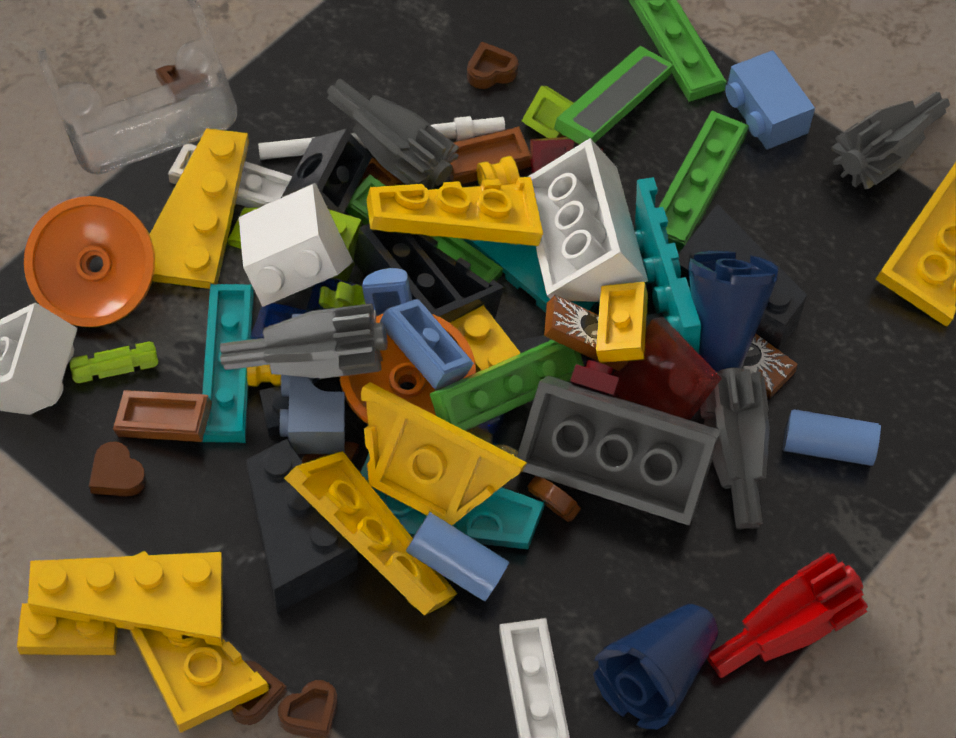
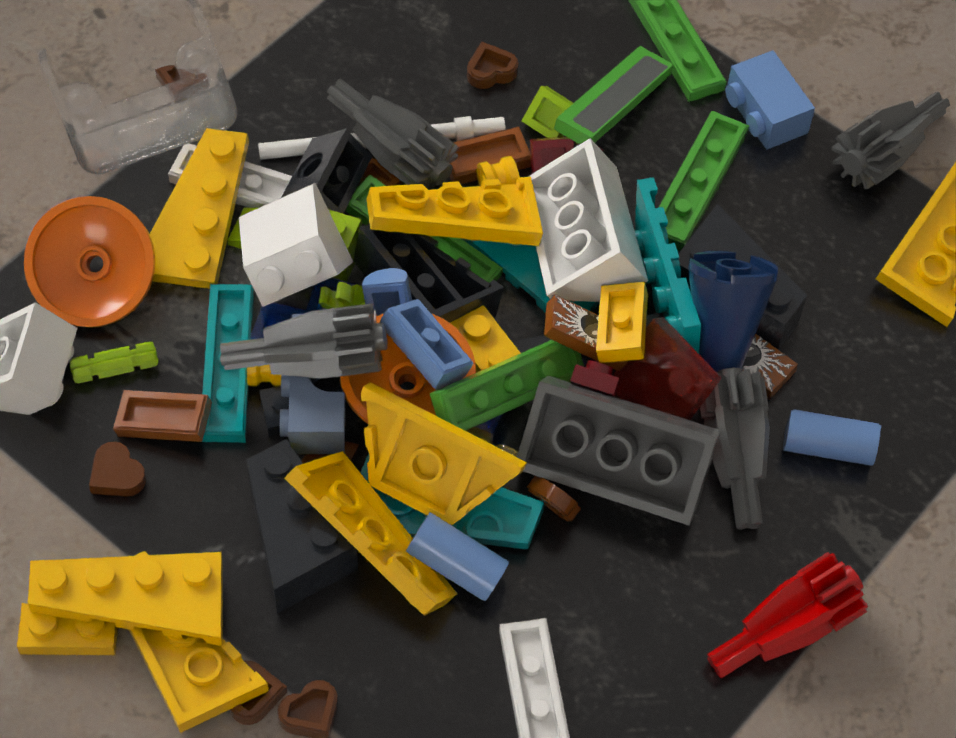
(656, 665): dark blue cone -> none

